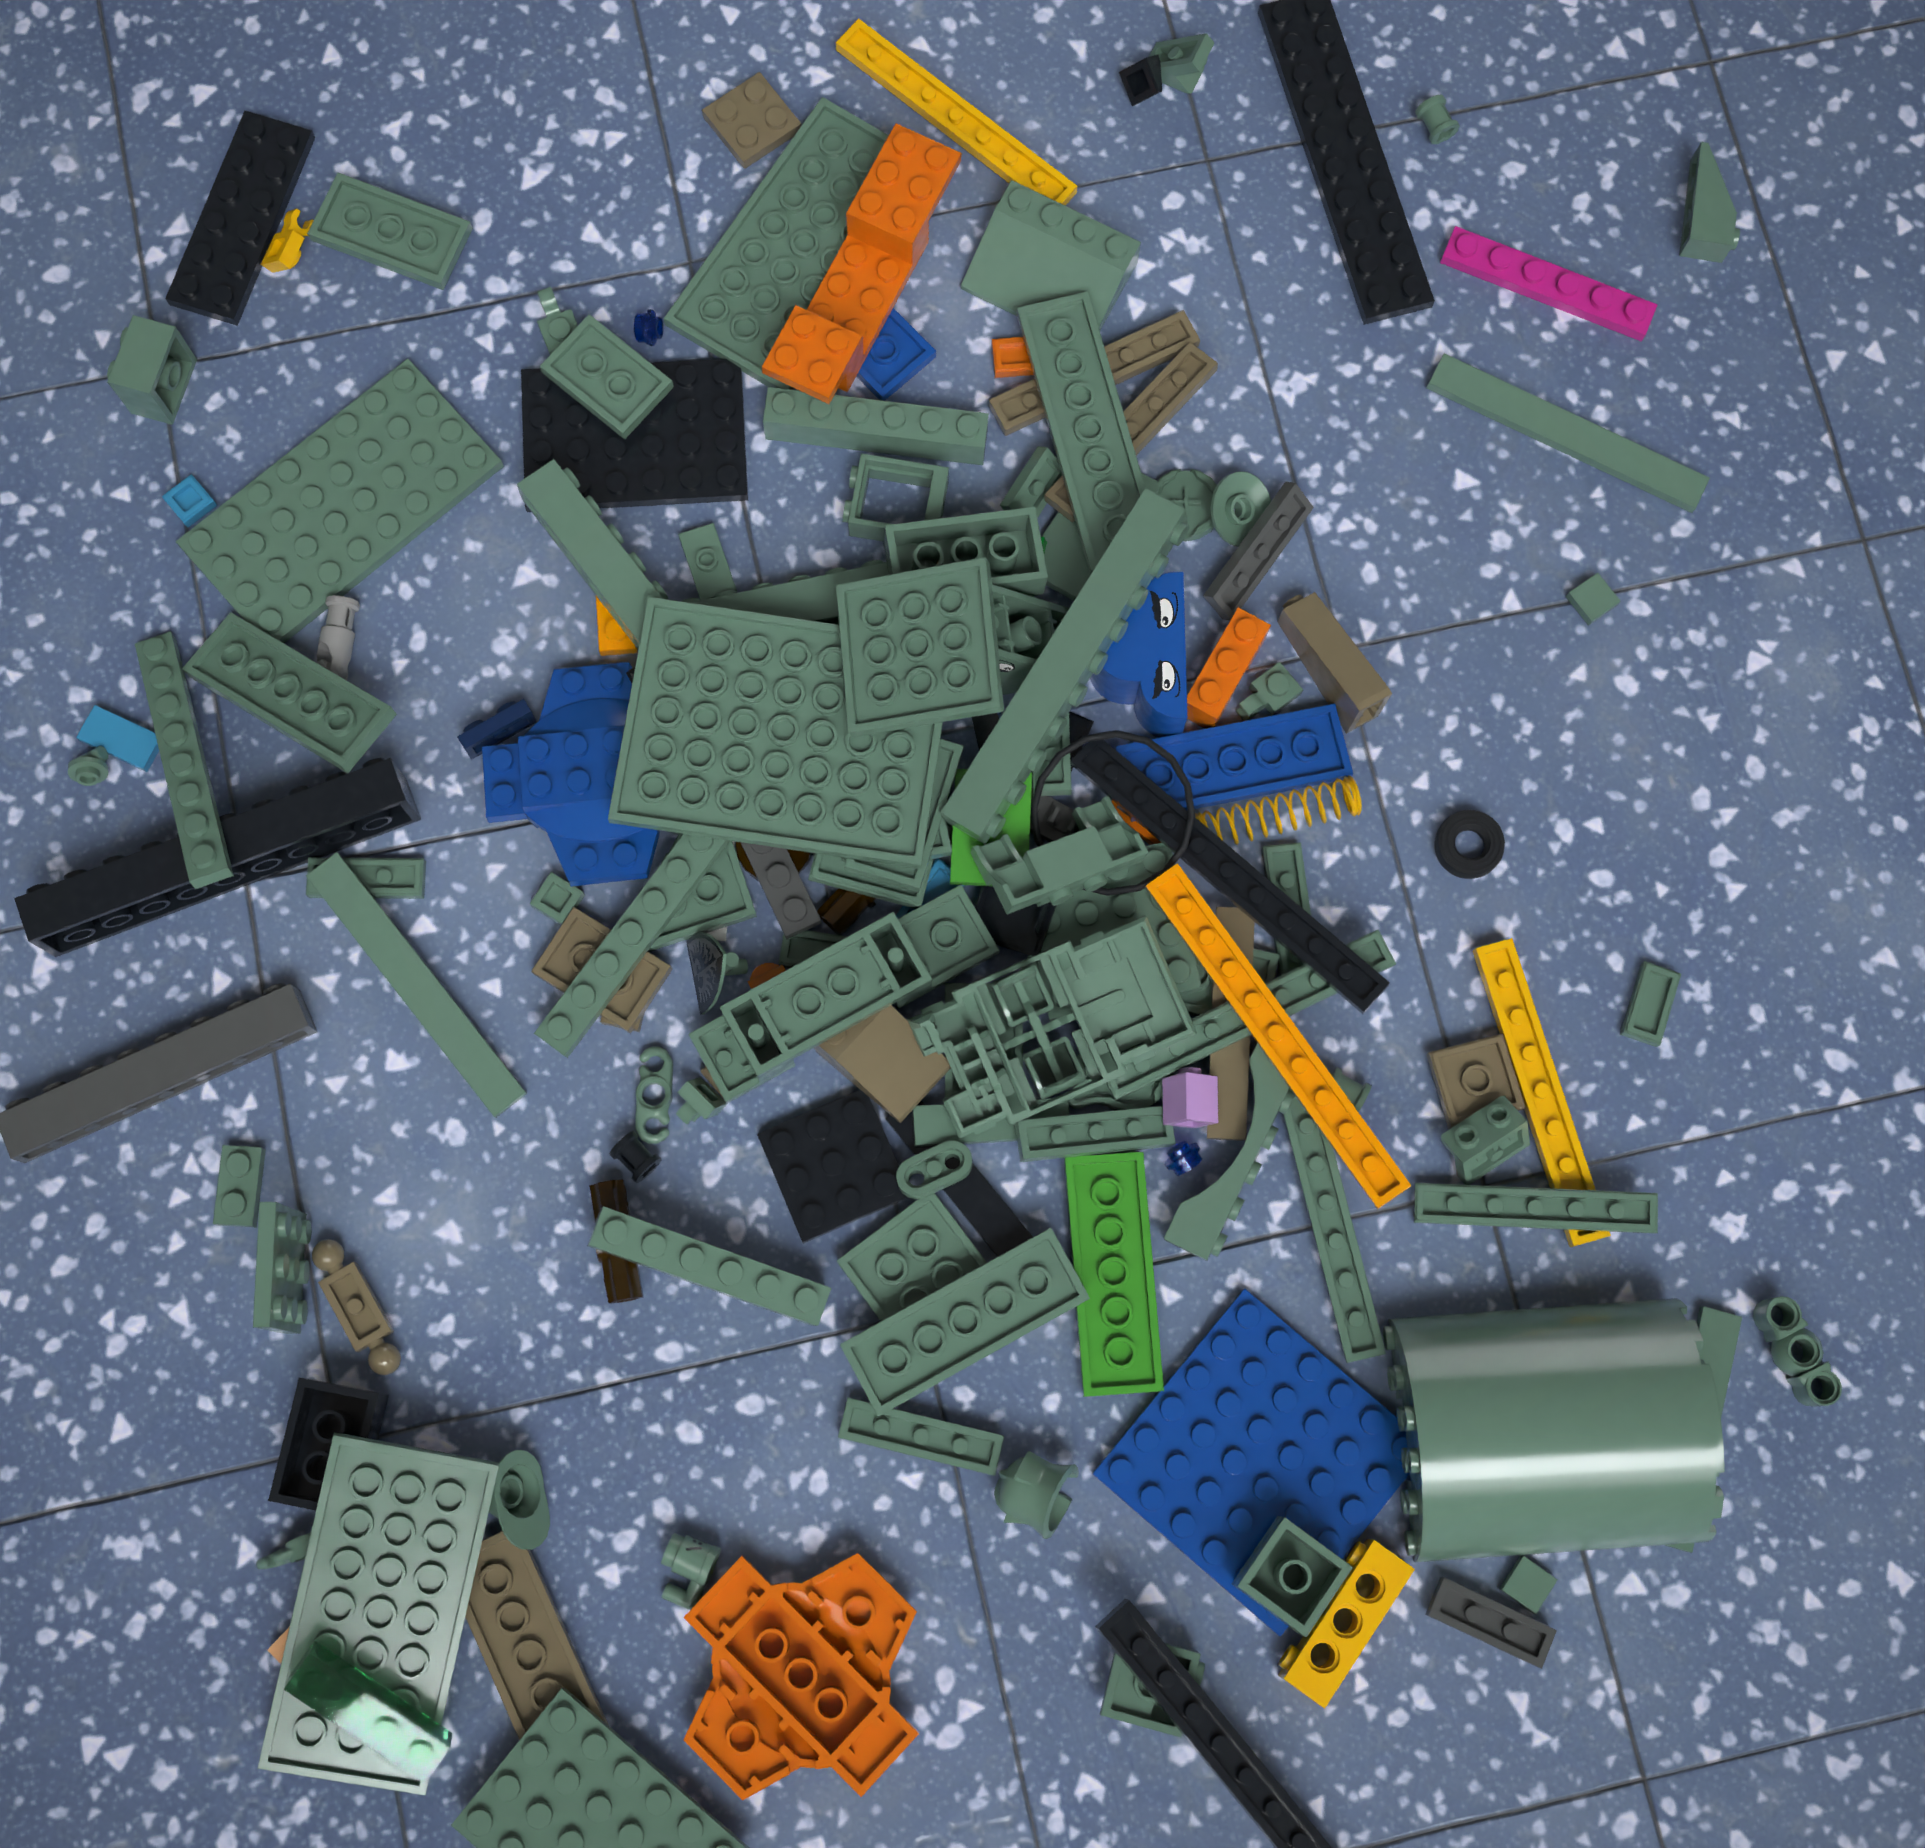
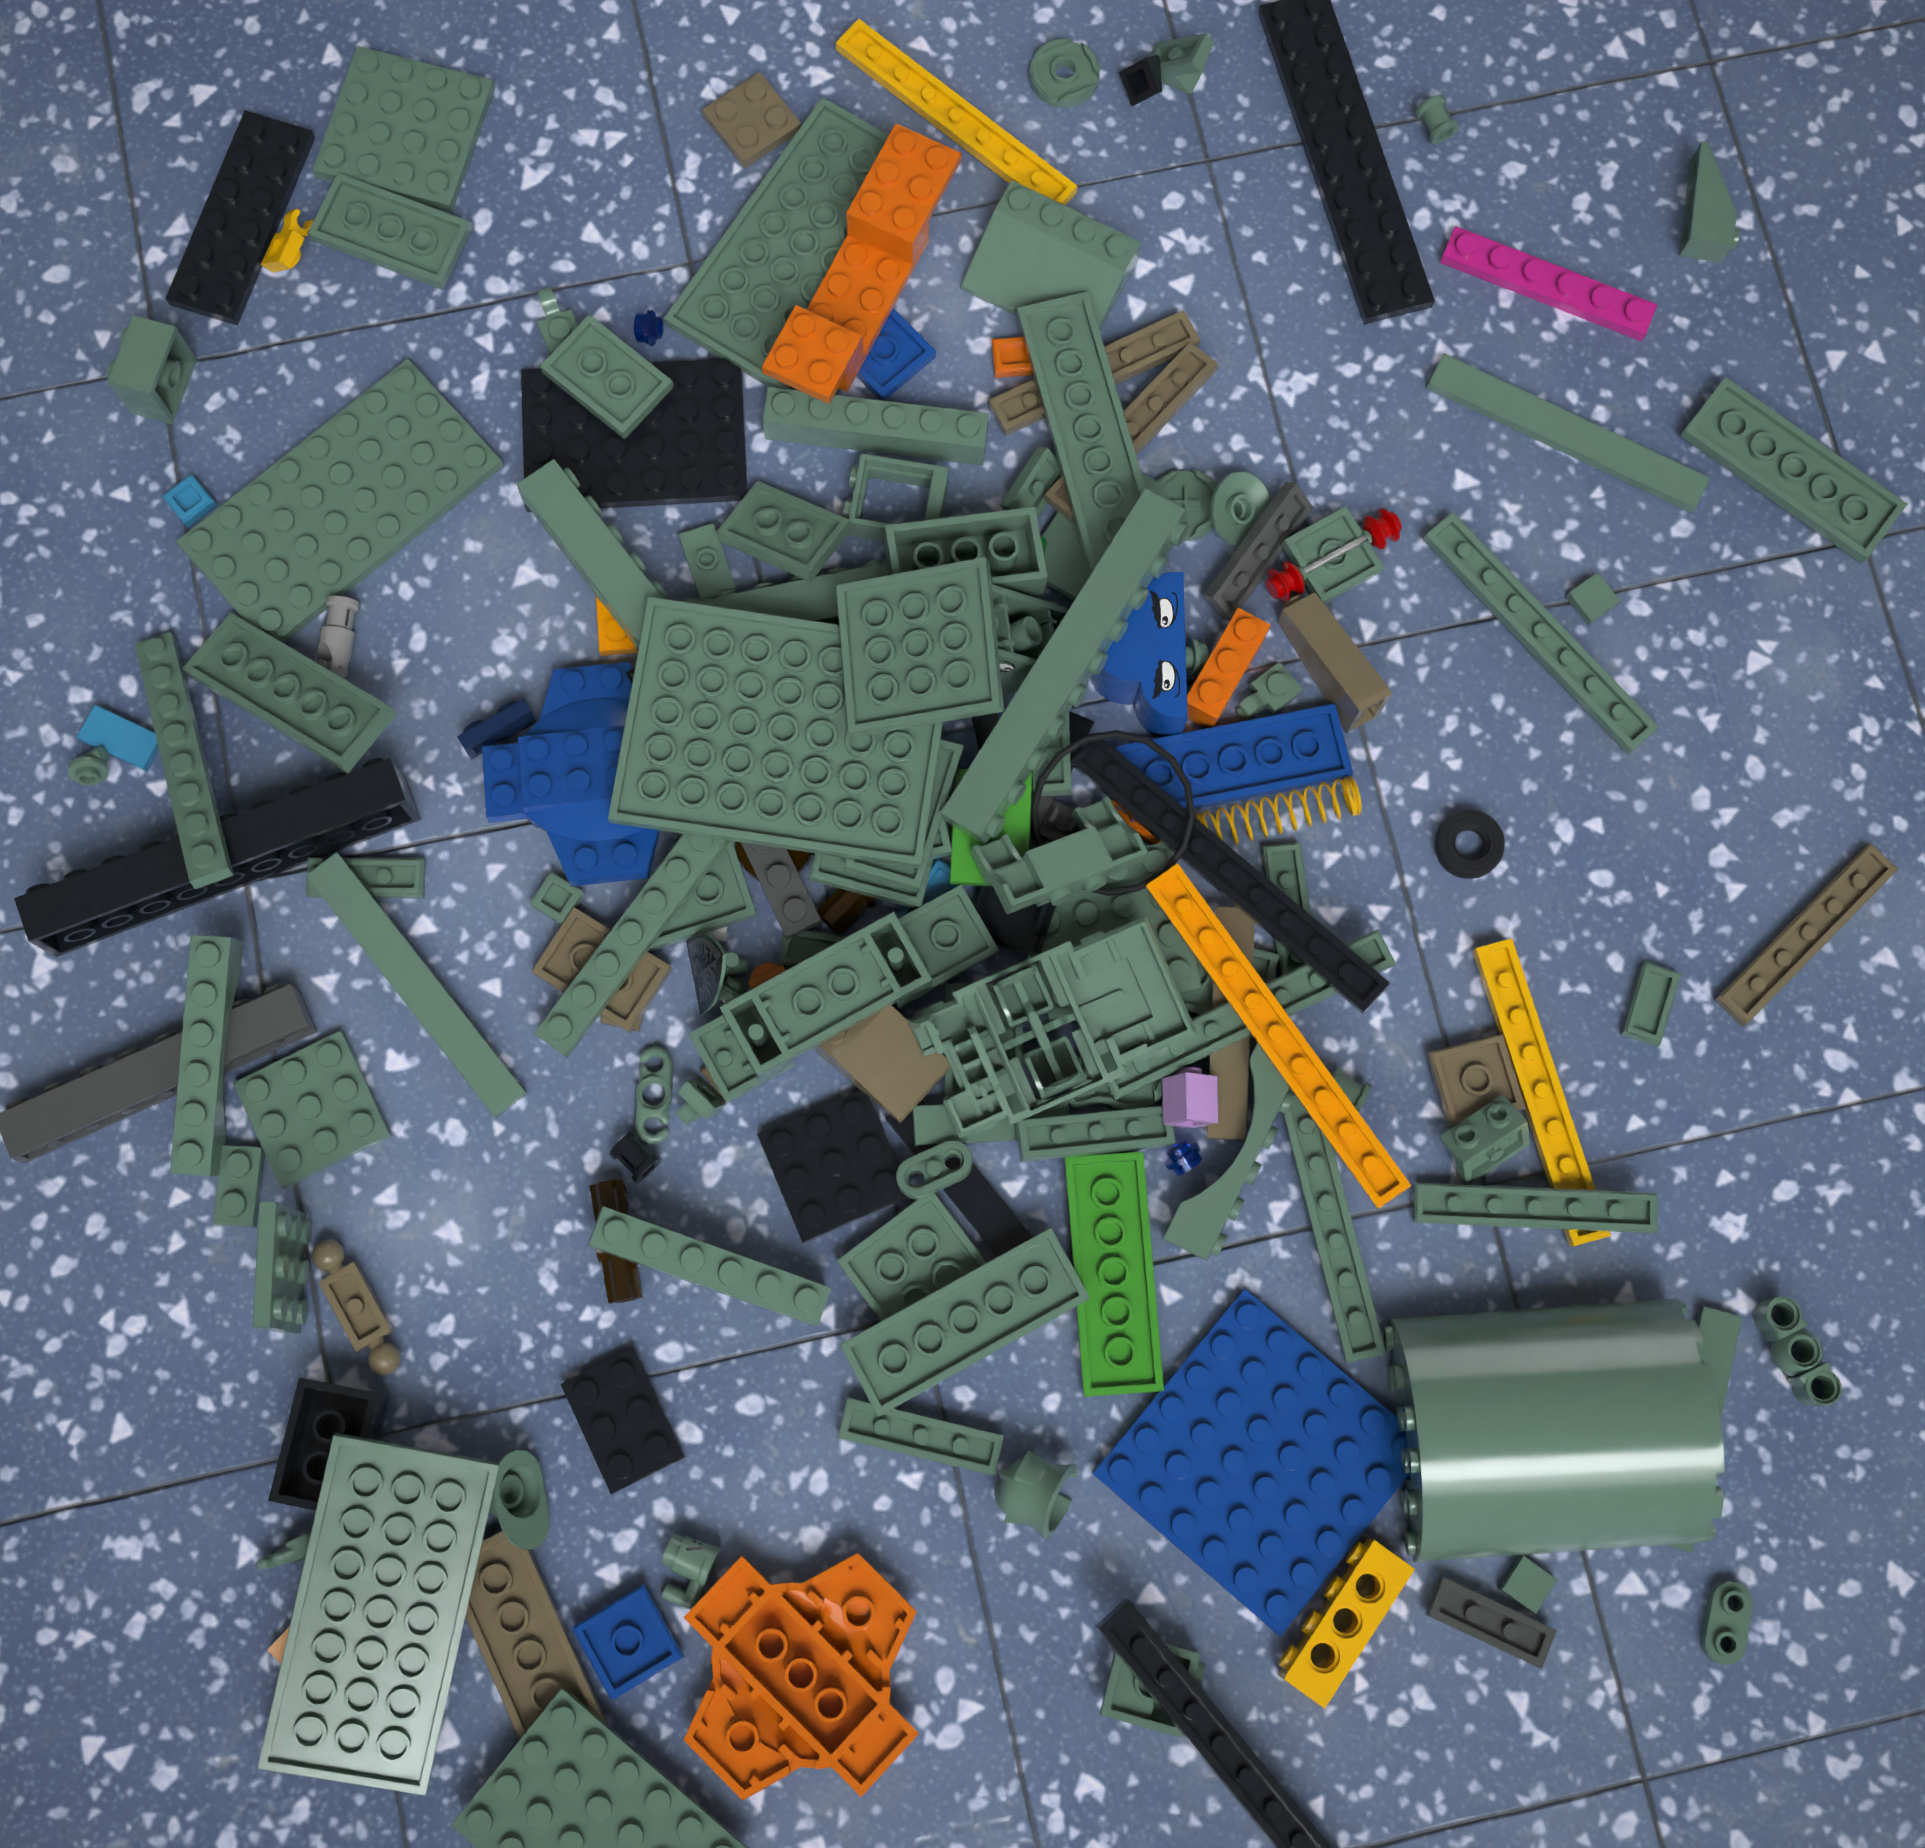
(199, 1109): none -> sand green arch
(312, 1109): none -> sand green plate
(369, 1712): clear green brick -> none
(405, 127): none -> sand green plate
(622, 1420): none -> black plate
(628, 1642): none -> blue plate
(731, 989): none -> sand green plate
(784, 531): none -> sand green plate
(1064, 91): none -> sand green tile
(1196, 656): none -> sand green plate
(1292, 1575): sand green brick -> none
(1333, 555): none -> sand green plate
(1540, 633): none -> sand green plate
(1722, 1622): none -> sand green plate
(1794, 470): none -> sand green plate
(1806, 934): none -> dark tan tile

